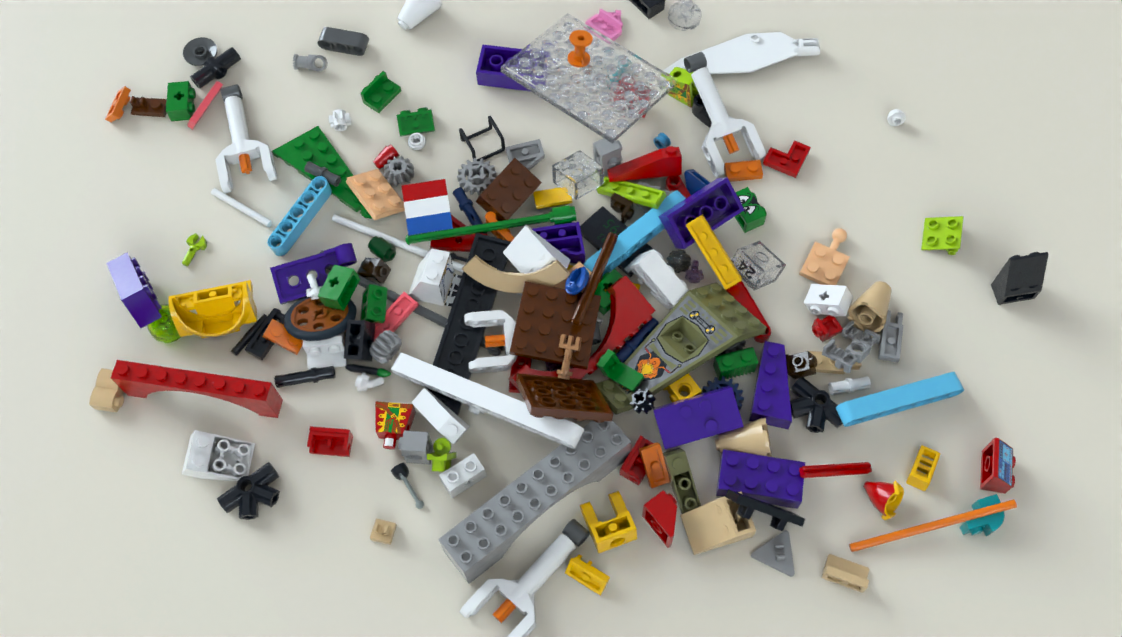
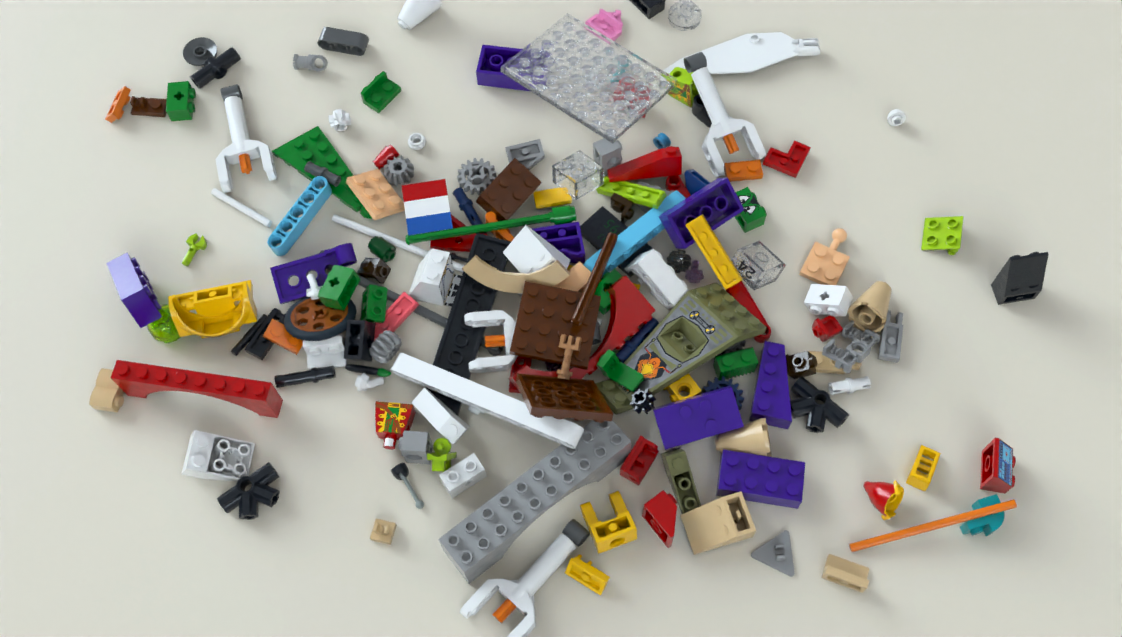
(204, 105): coral tile -> none
(330, 441): red hinge -> none
(415, 122): green bracket -> none
(463, 137): black piece -> none
(577, 281): blue arm -> none
(580, 40): orange piece -> none
(654, 465): orange plate -> none
(779, 516): black hinge -> none
(835, 470): red axle -> none
(899, 399): medium azure beam -> none

